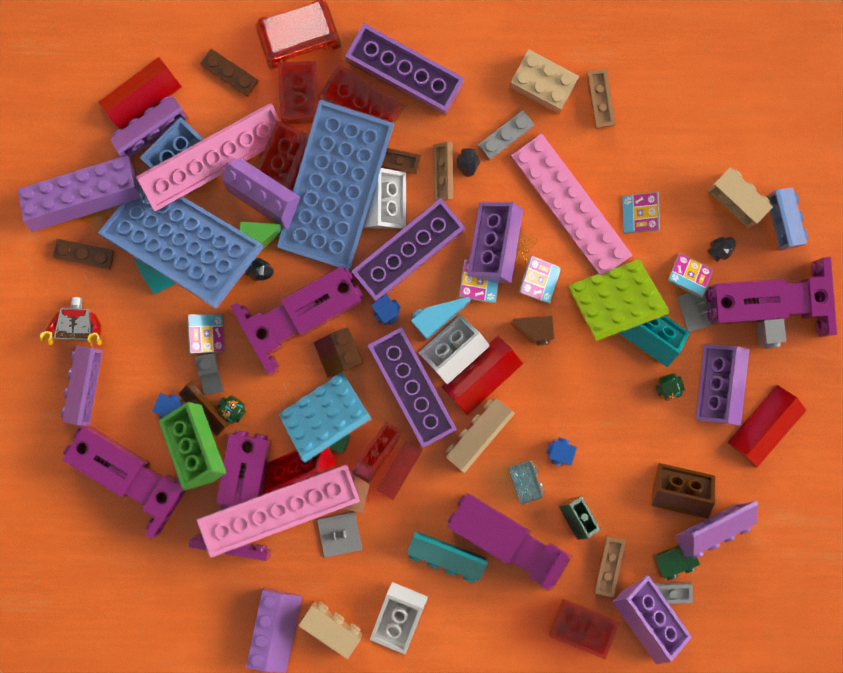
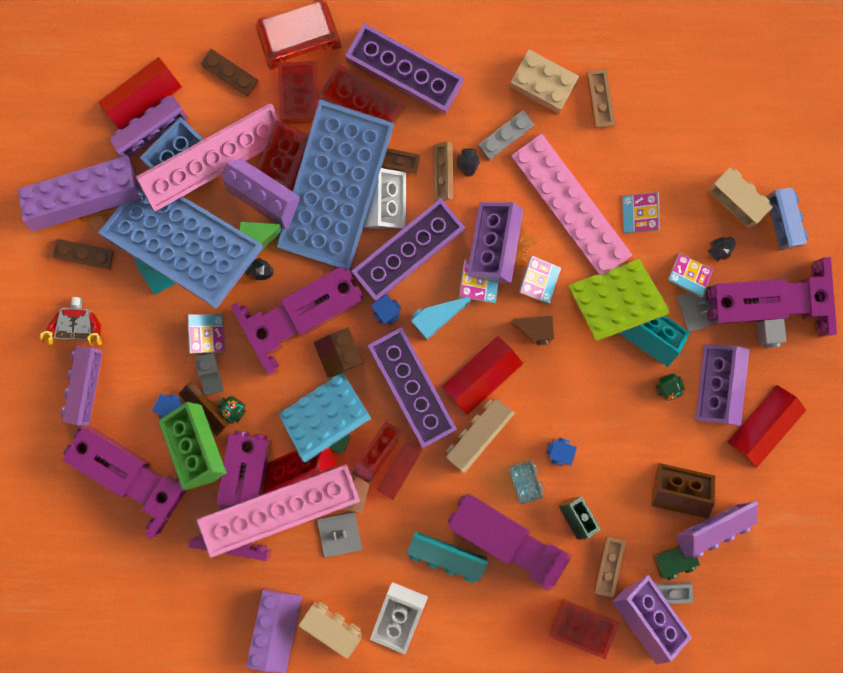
(454, 349): white slope -> none

